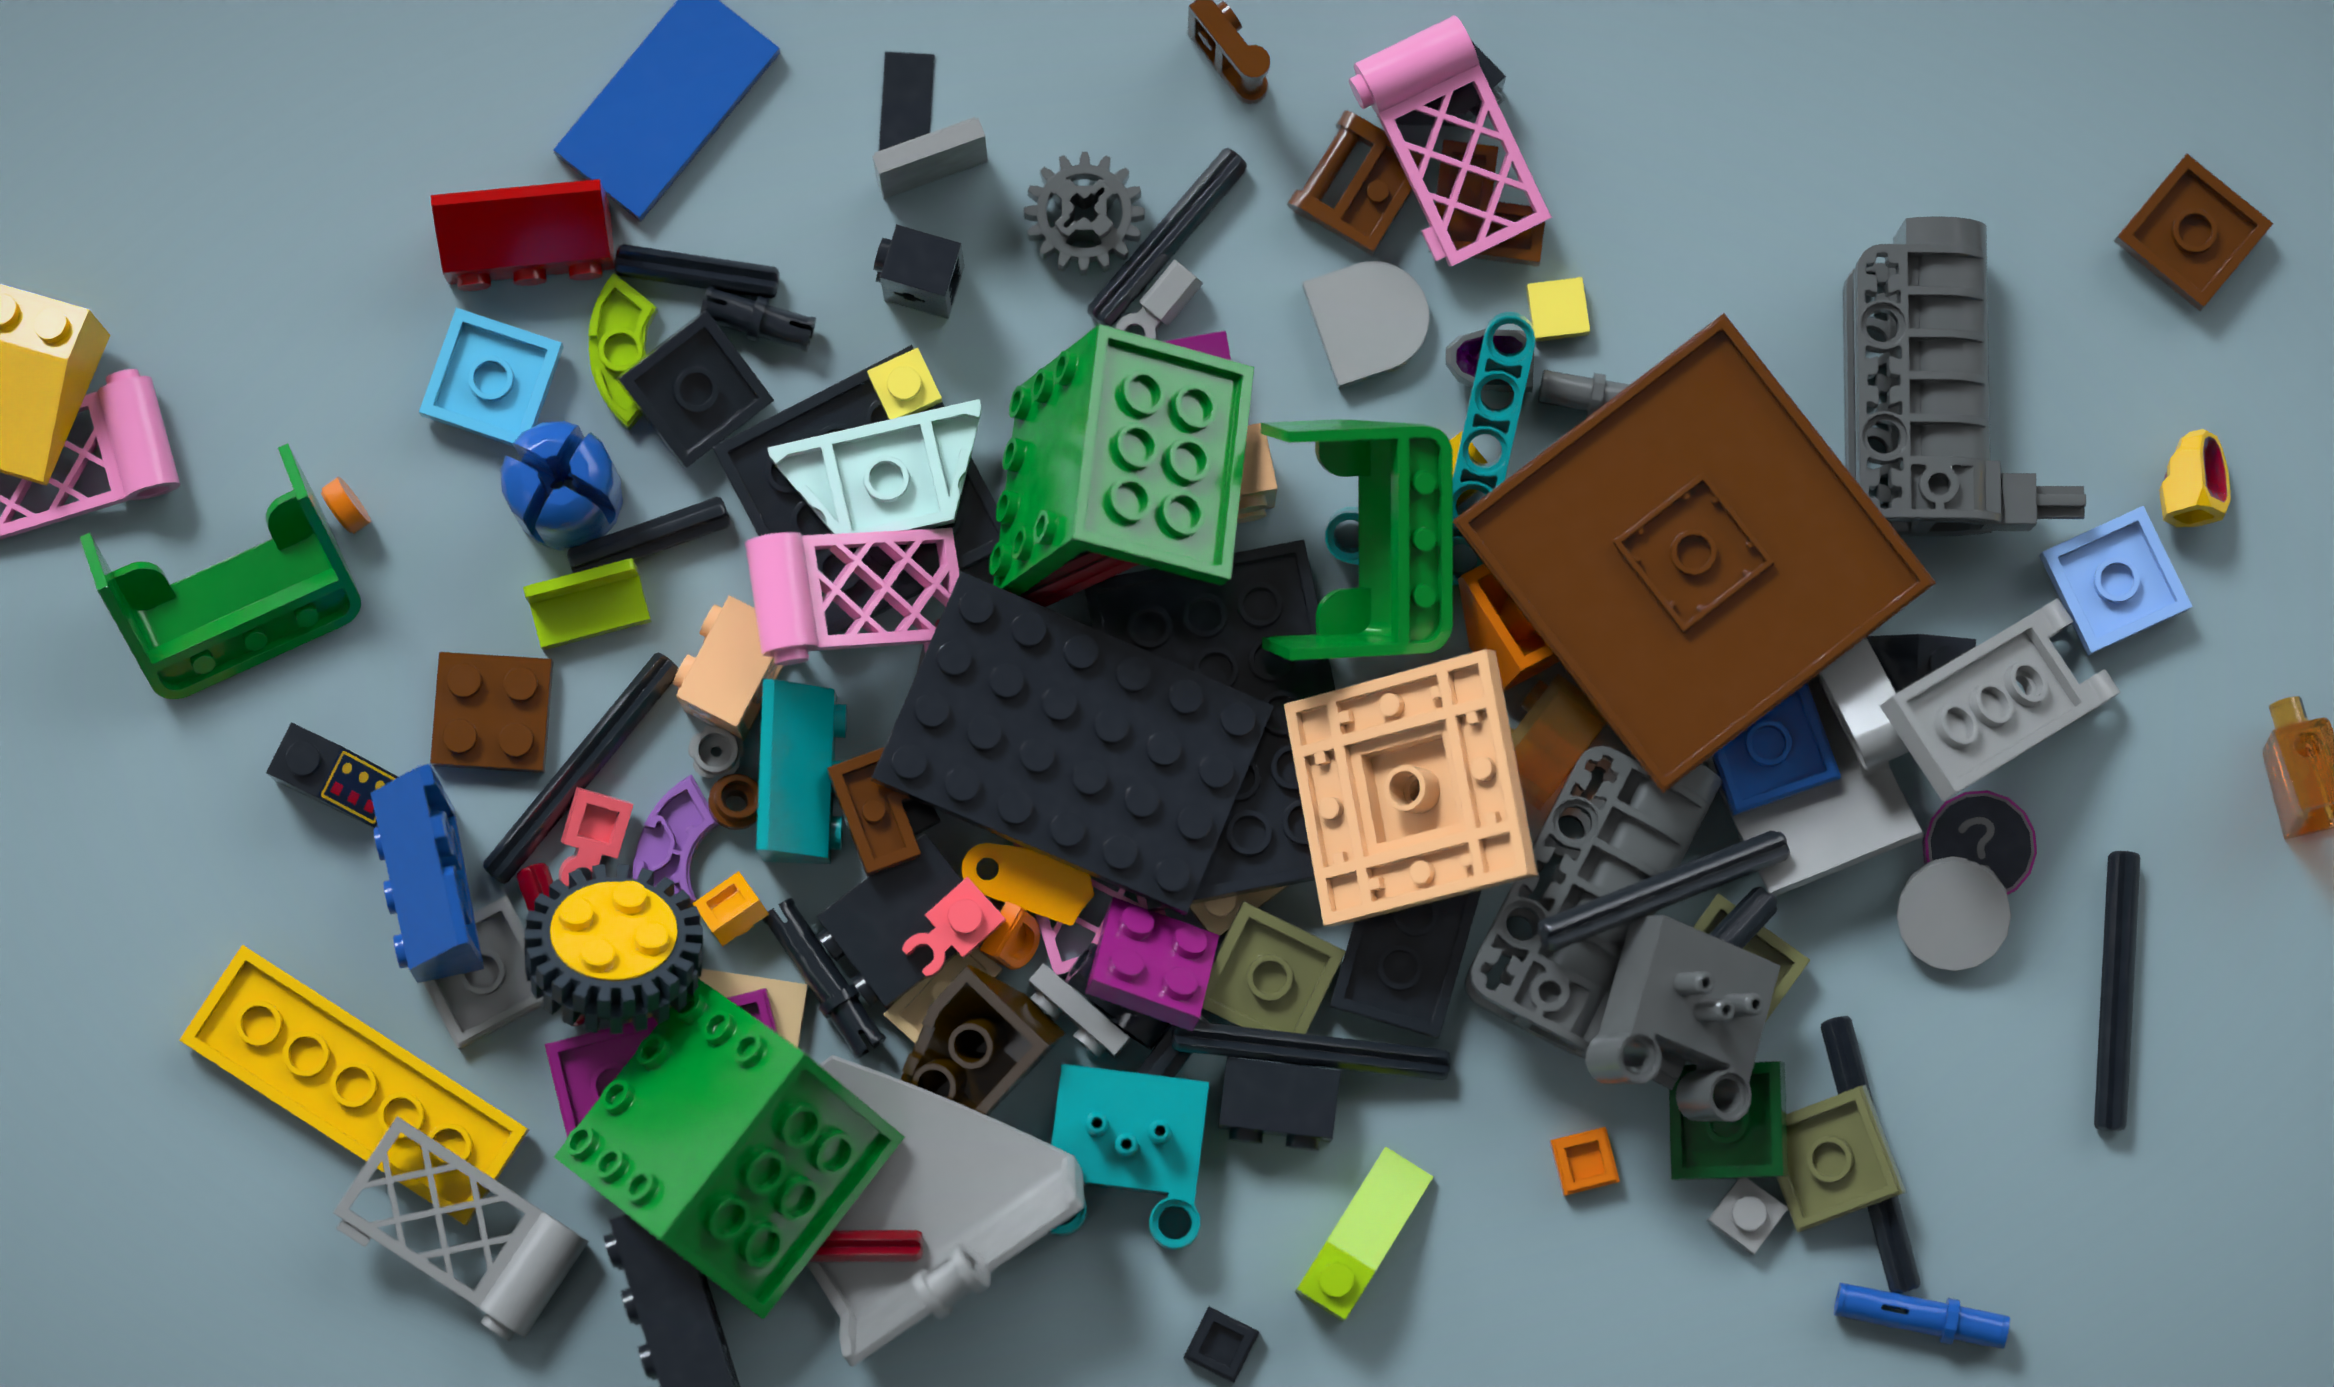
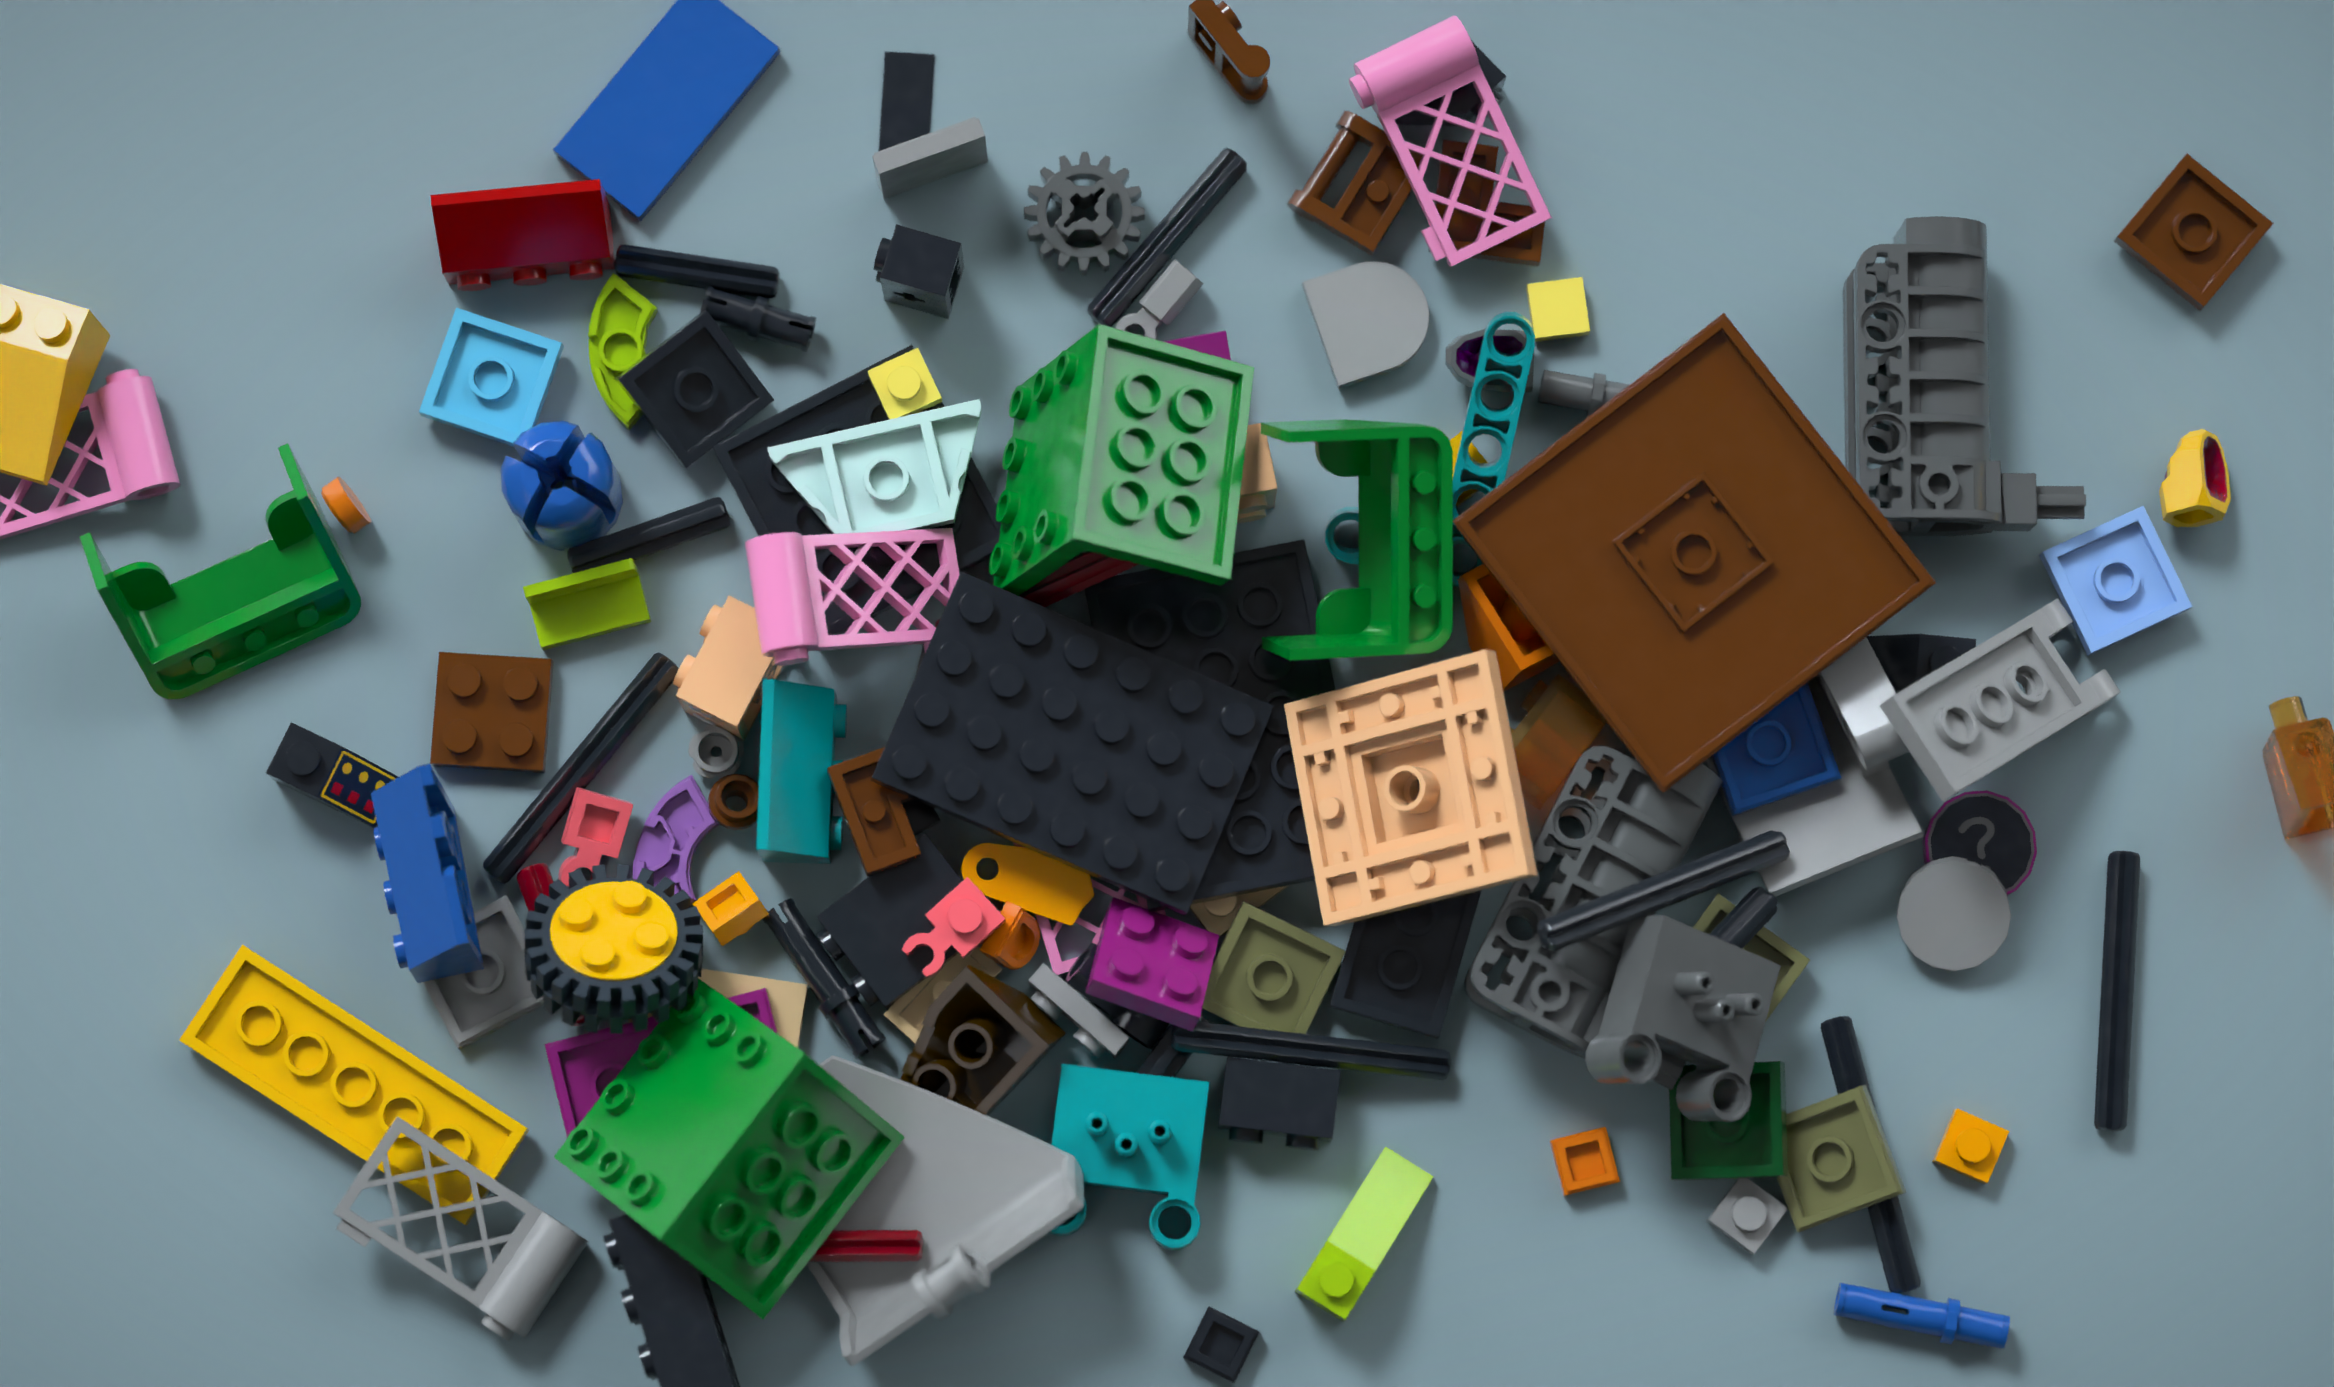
(1970, 1146): none -> light orange plate

